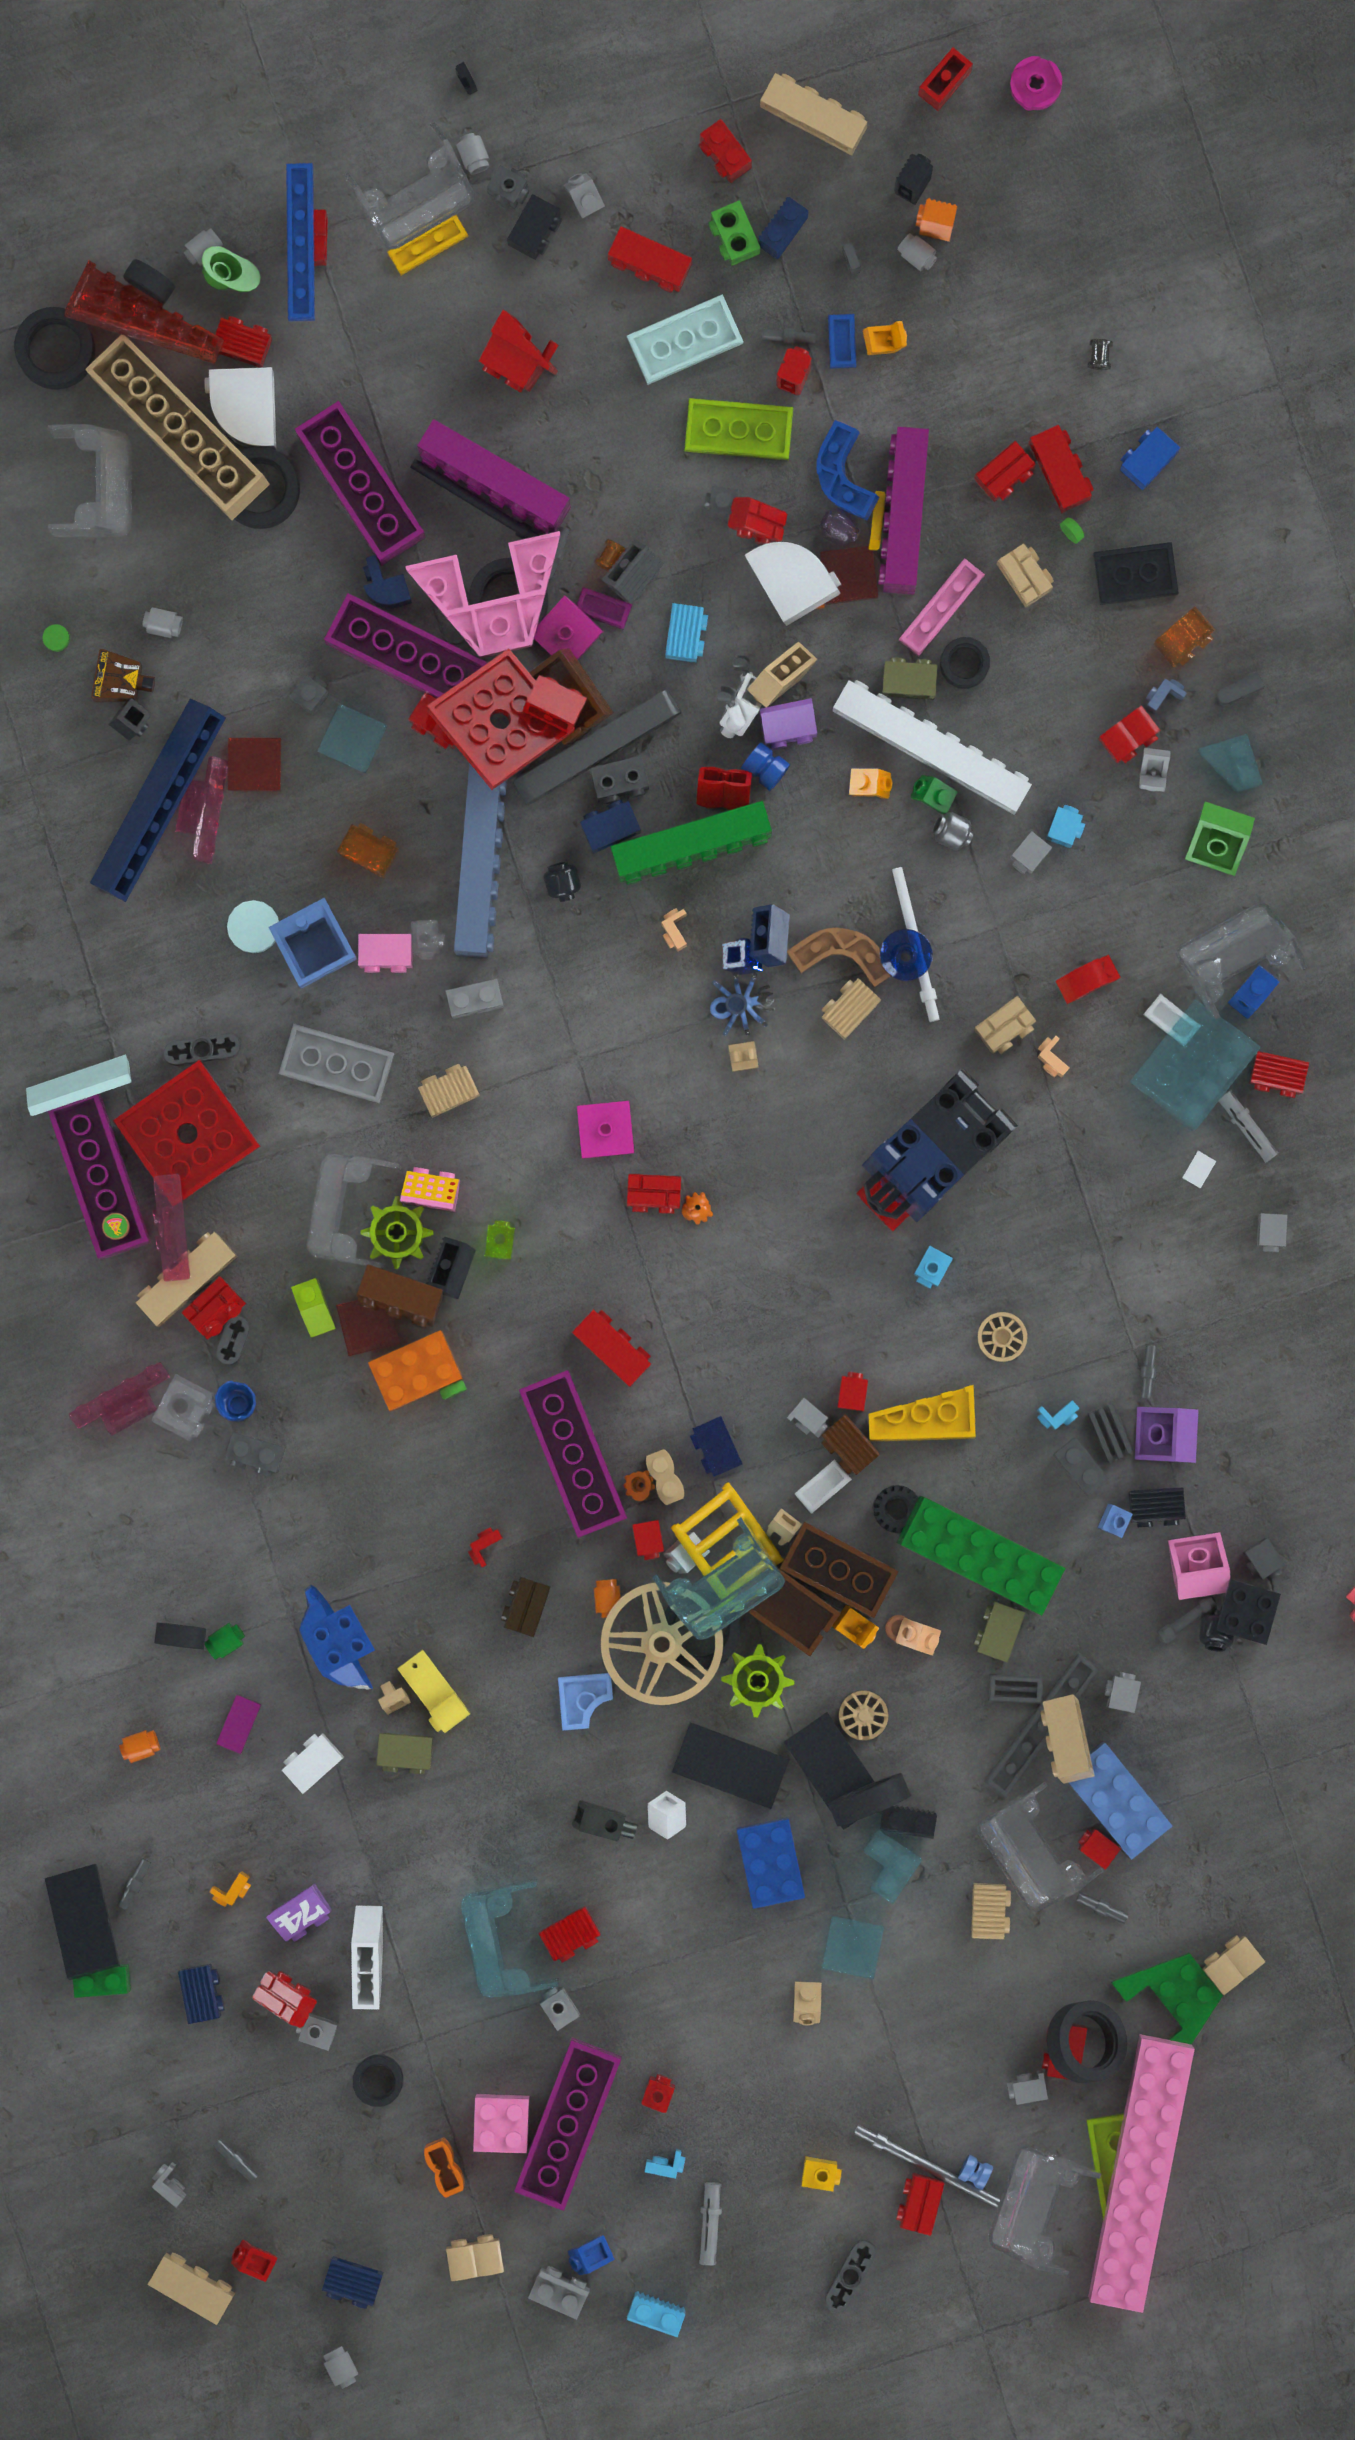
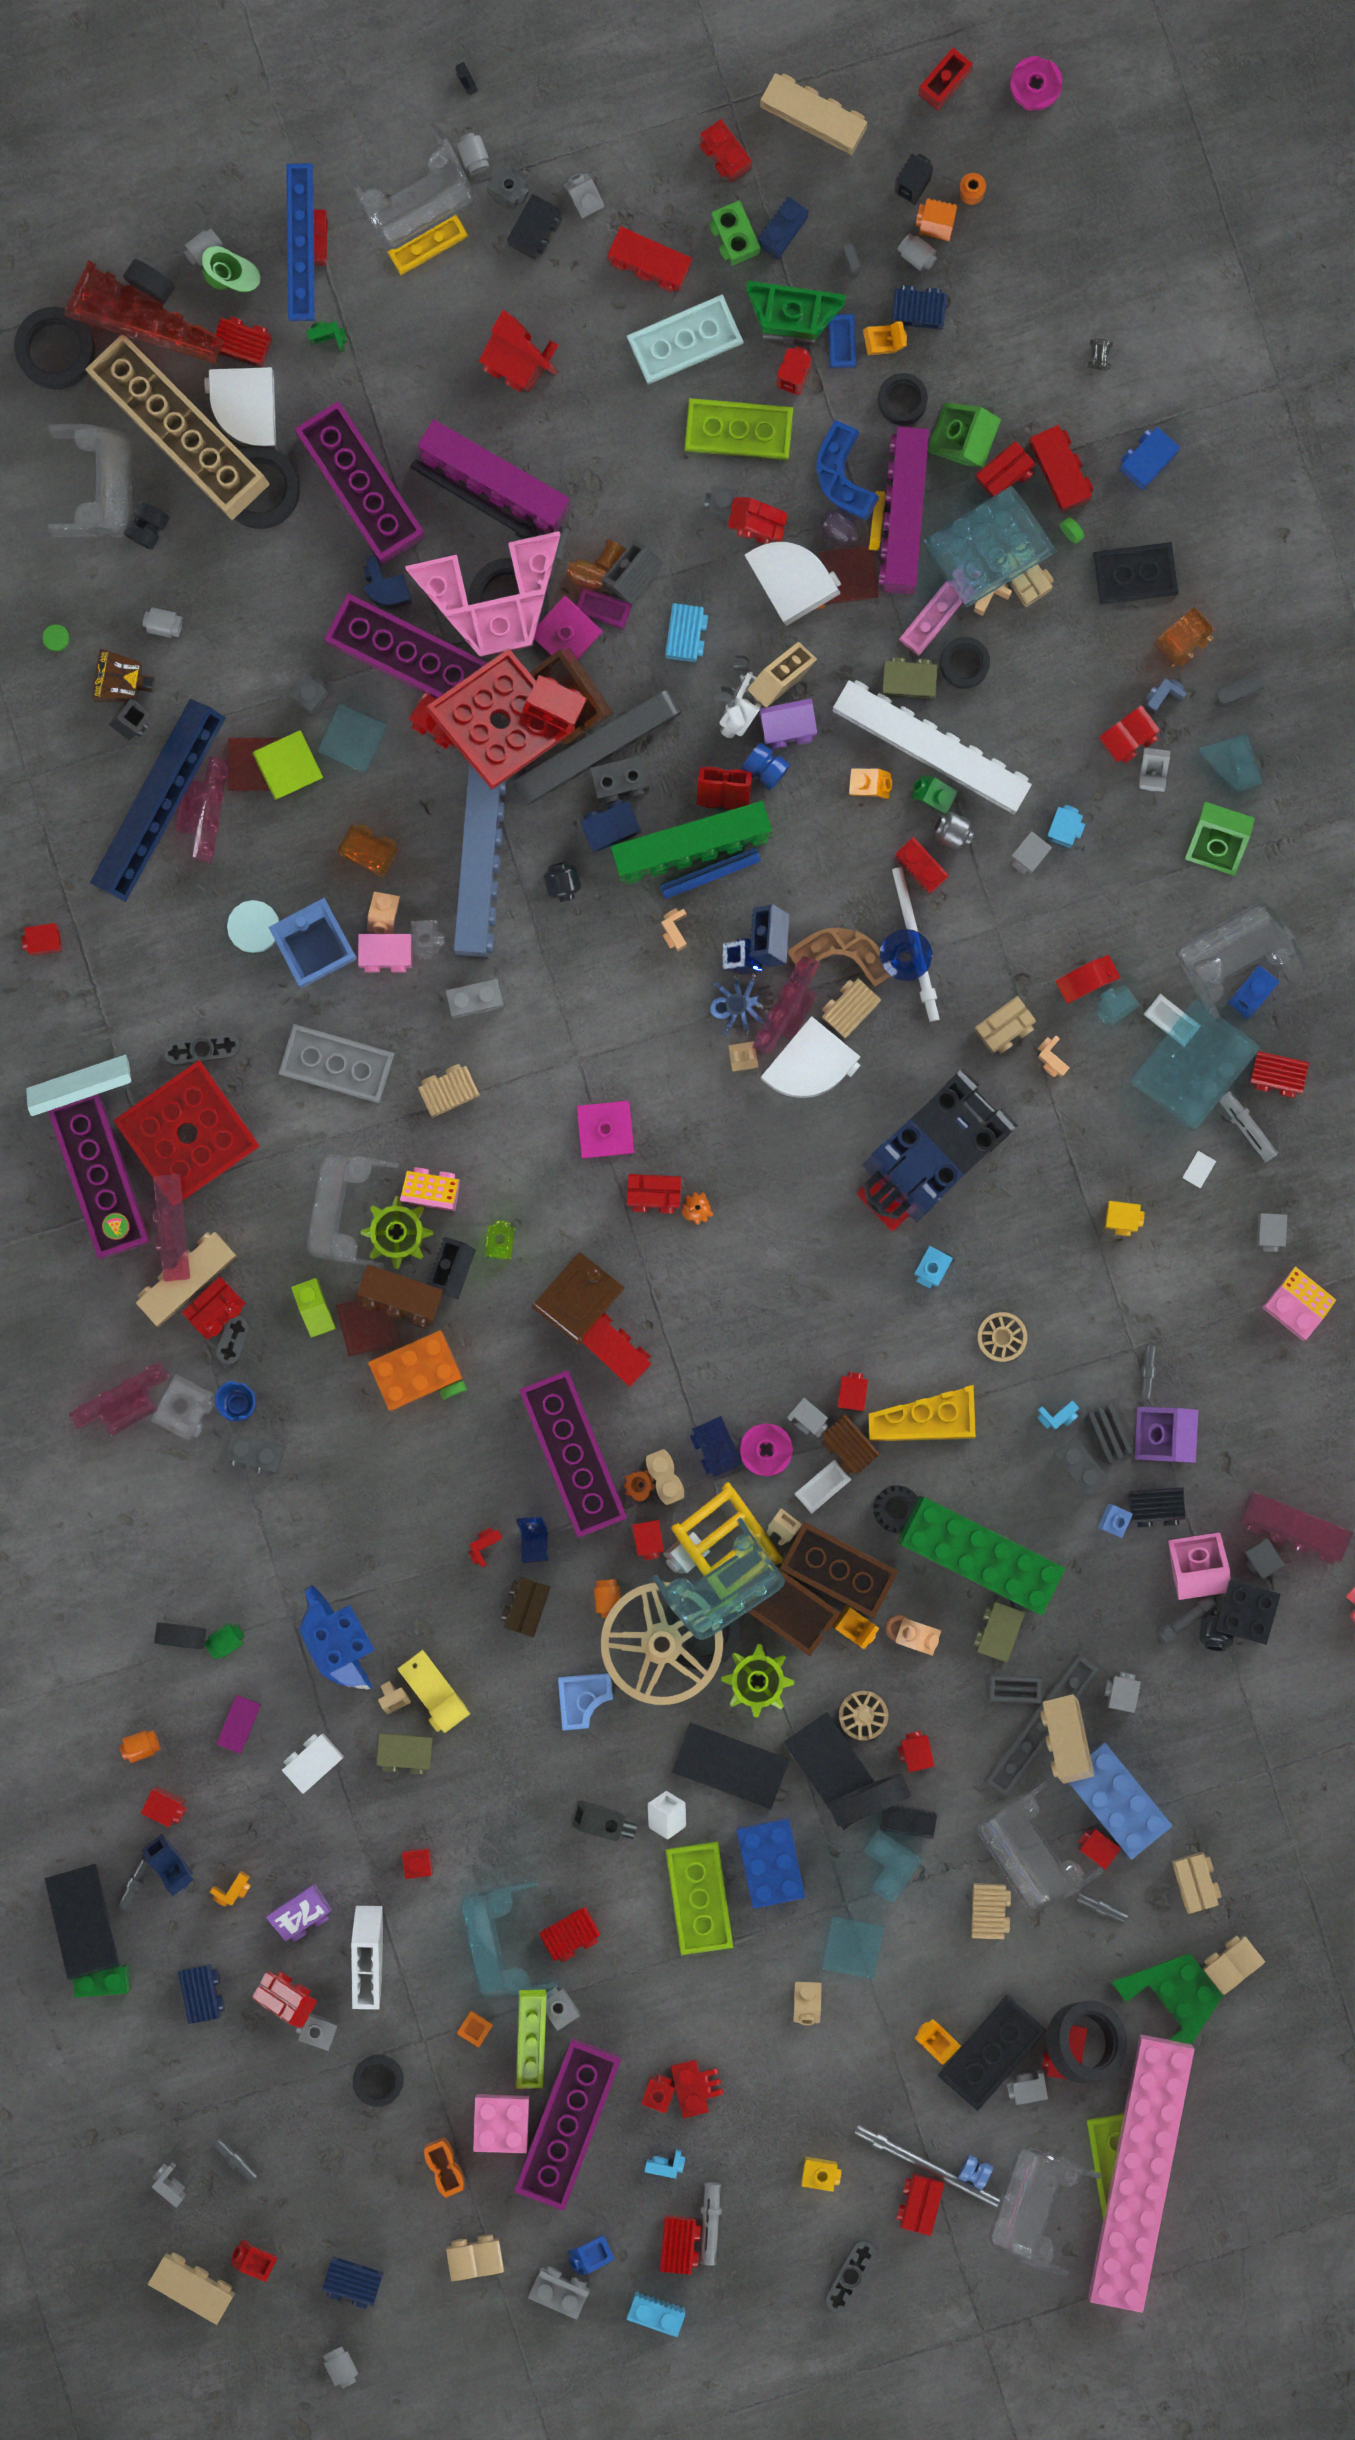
(42, 939): none -> red brick
(154, 520): none -> black wheel
(164, 1807): none -> red brick
(168, 1864): none -> dark blue brick
(287, 765): none -> lime tile
(323, 332): none -> green bracket
(382, 913): none -> light nougat bracket
(417, 1863): none -> red brick
(475, 2028): none -> orange tile
(531, 2039): none -> lime tile
(533, 1539): none -> clear blue bracket
(576, 1302): none -> reddish brown container
(585, 574): none -> clear orange brick
(678, 2245): none -> red brick
(694, 2087): none -> red hinge
(699, 1898): none -> lime tile
(710, 873): none -> blue axle
(781, 1449): none -> dark pink plate
(790, 1008): none -> clear pink bracket
(792, 309): none -> green wing
(811, 1063): none -> white brick
(914, 382): none -> black tyre
(916, 1751): none -> red brick
(919, 307): none -> dark blue brick
(921, 866): none -> red brick
(937, 2041): none -> light orange bracket
(964, 434): none -> bright green slope
(969, 195): none -> orange brick
(982, 604): none -> light nougat bracket
(988, 546): none -> clear light blue slope
(992, 2052): none -> black tile
(1116, 1004): none -> clear light blue brick
(1123, 1217): none -> yellow brick
(1196, 1883): none -> tan brick
(1296, 1527): none -> clear pink brick
(1299, 1304): none -> bright pink slope

